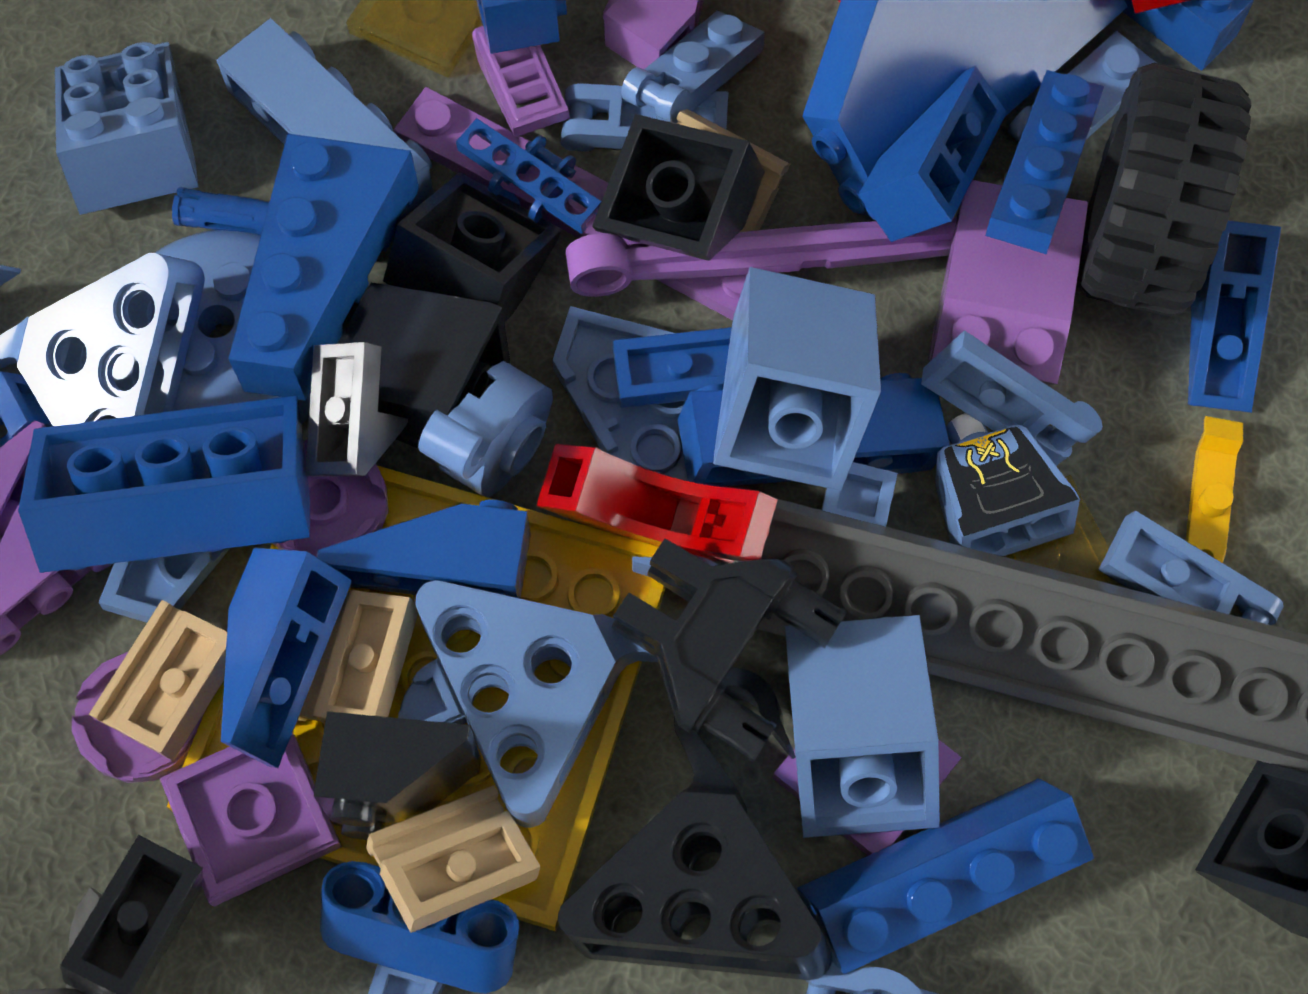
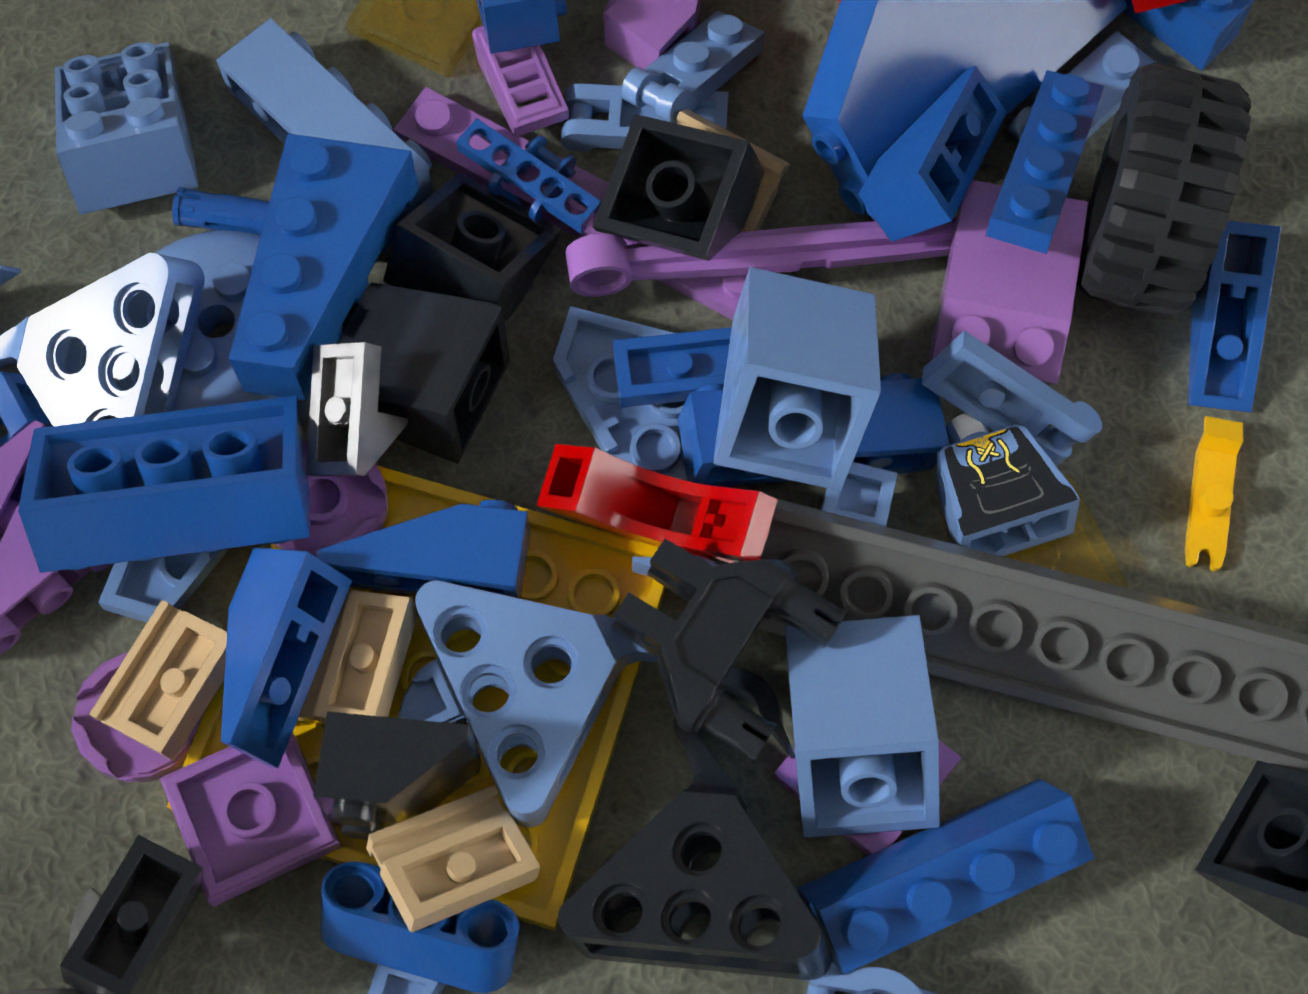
(490, 436): medium blue piece -> none
(1164, 565): medium blue plate -> none

